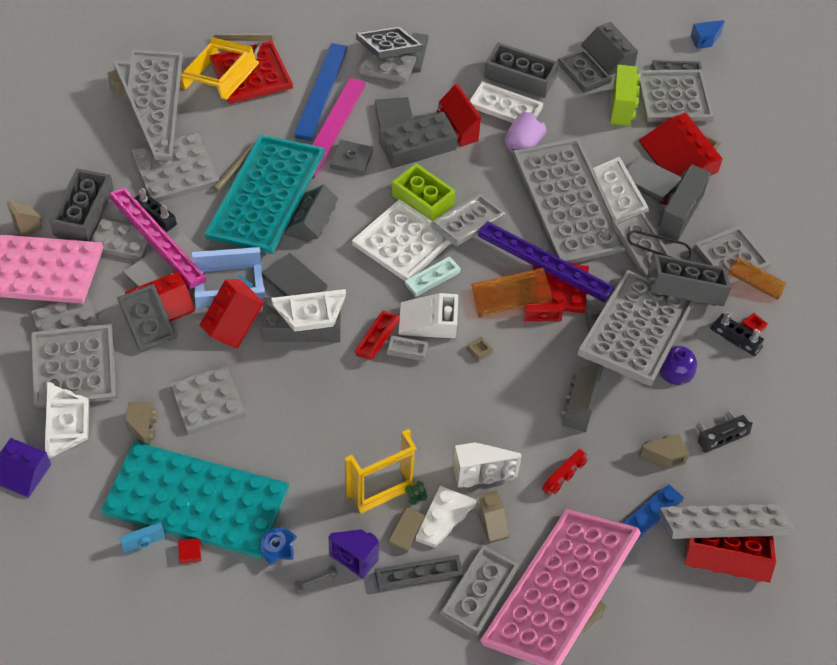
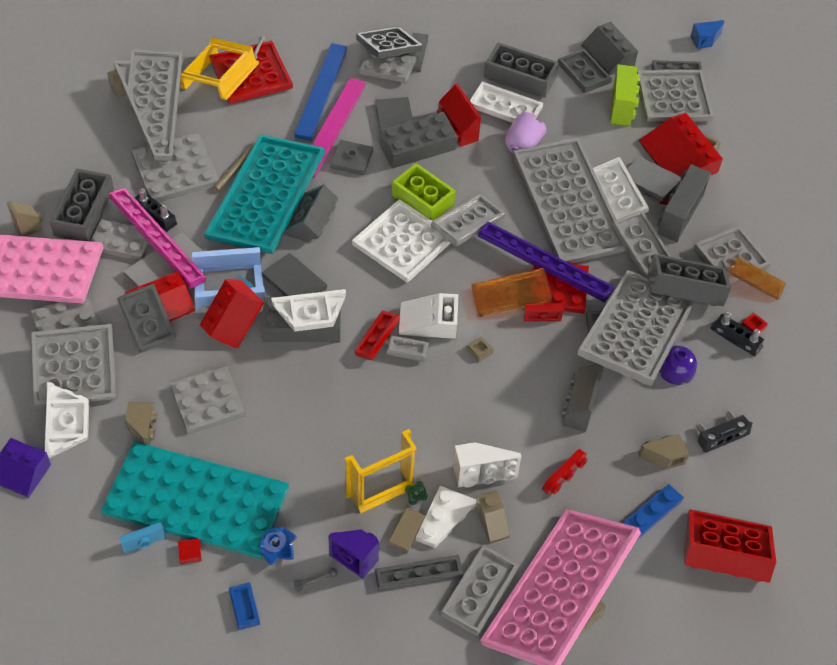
(244, 606): none -> blue tile
(245, 37): dark tan bar -> none
(432, 276): light aqua plate -> none
(659, 237): black piece -> none
(726, 521): light grey plate -> none

